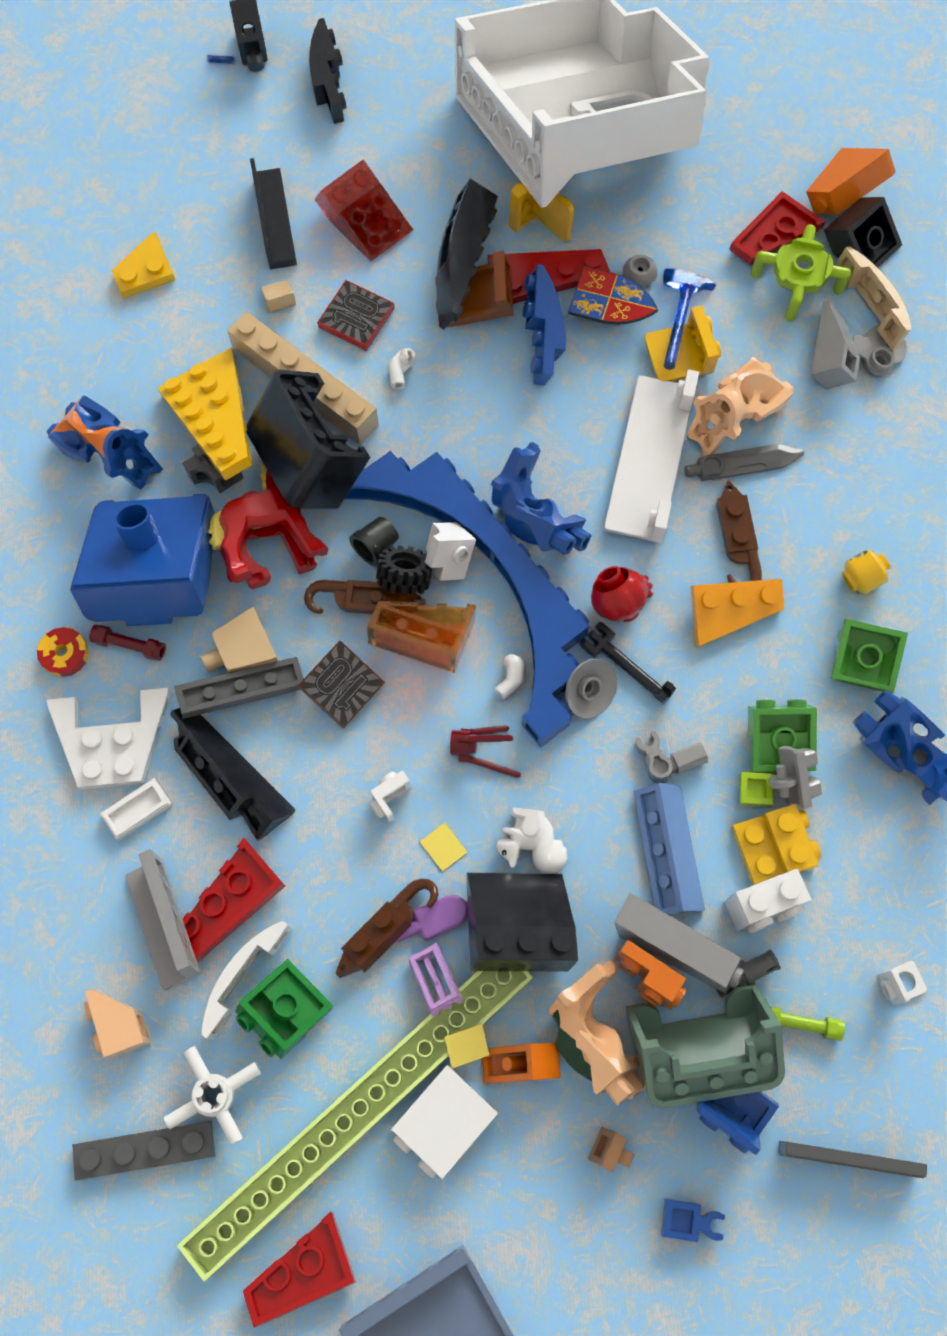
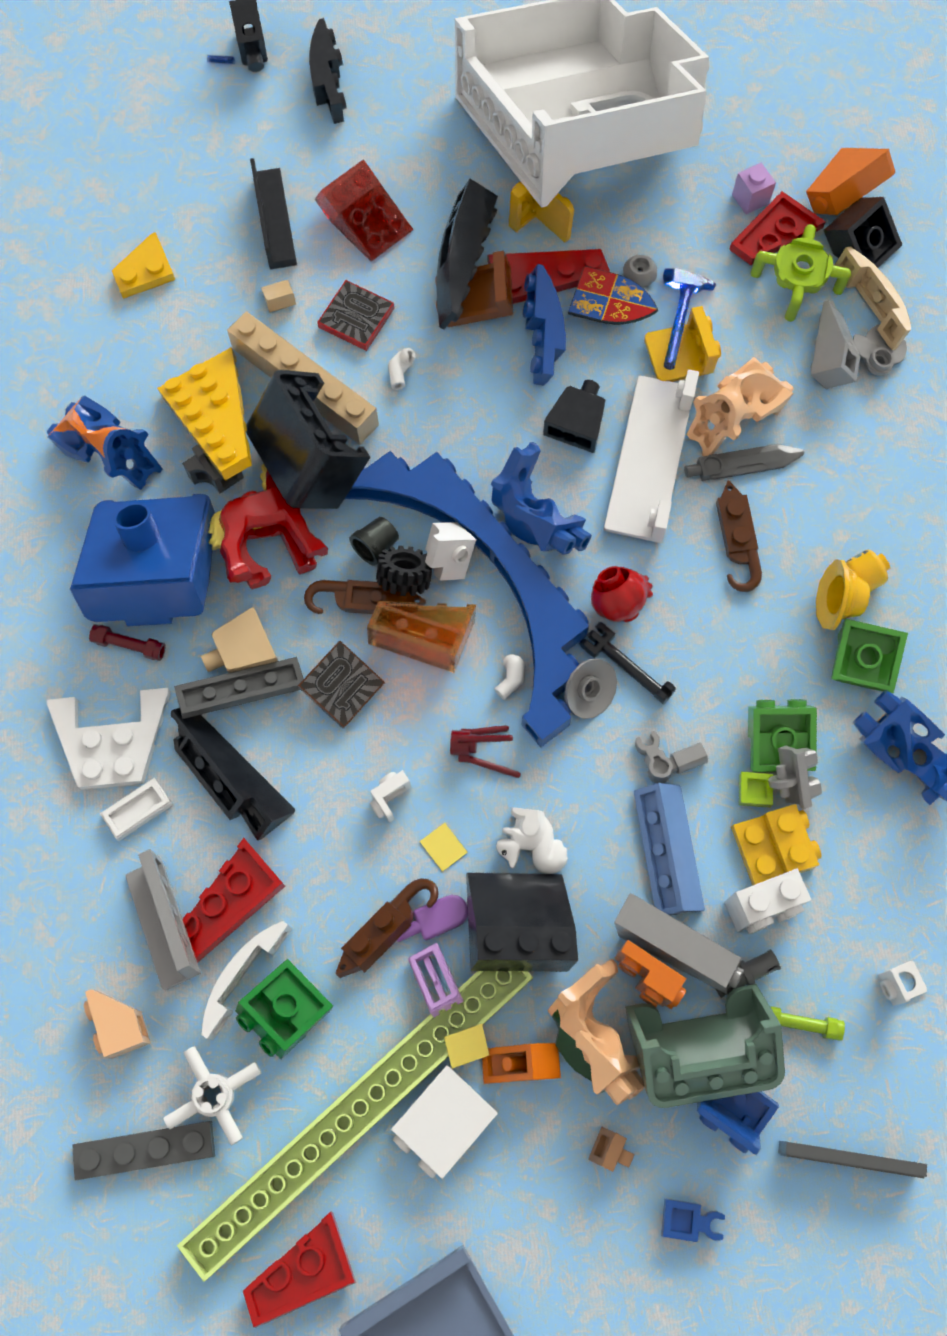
(56, 640): piece -> none
(577, 417): none -> black torso
(730, 606): light orange wing -> none
(753, 188): none -> lavender brick
(840, 595): none -> yellow hat

